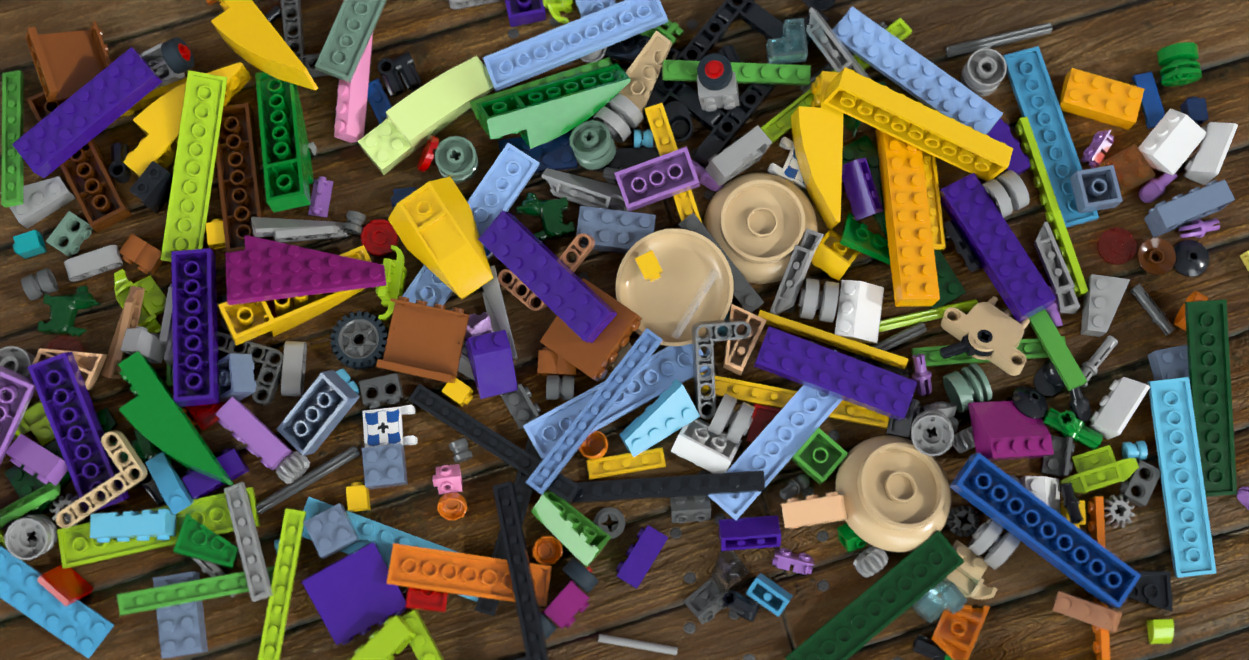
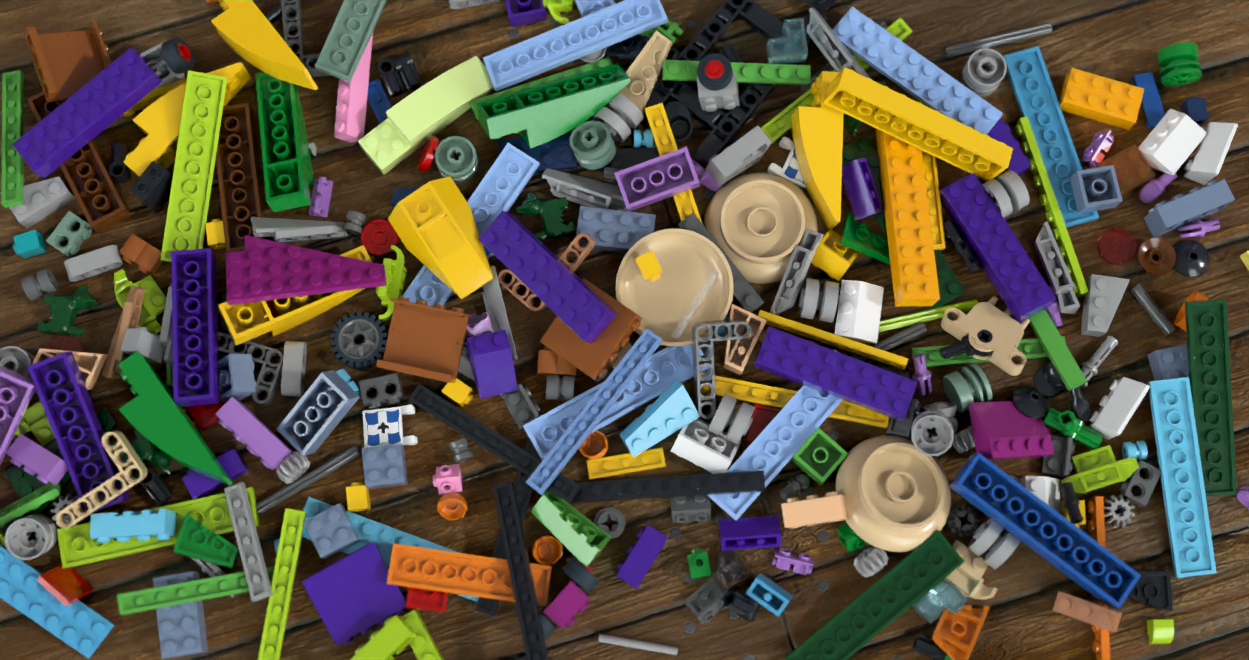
(169, 483): dark azure slope -> none
(698, 564): none -> green brick

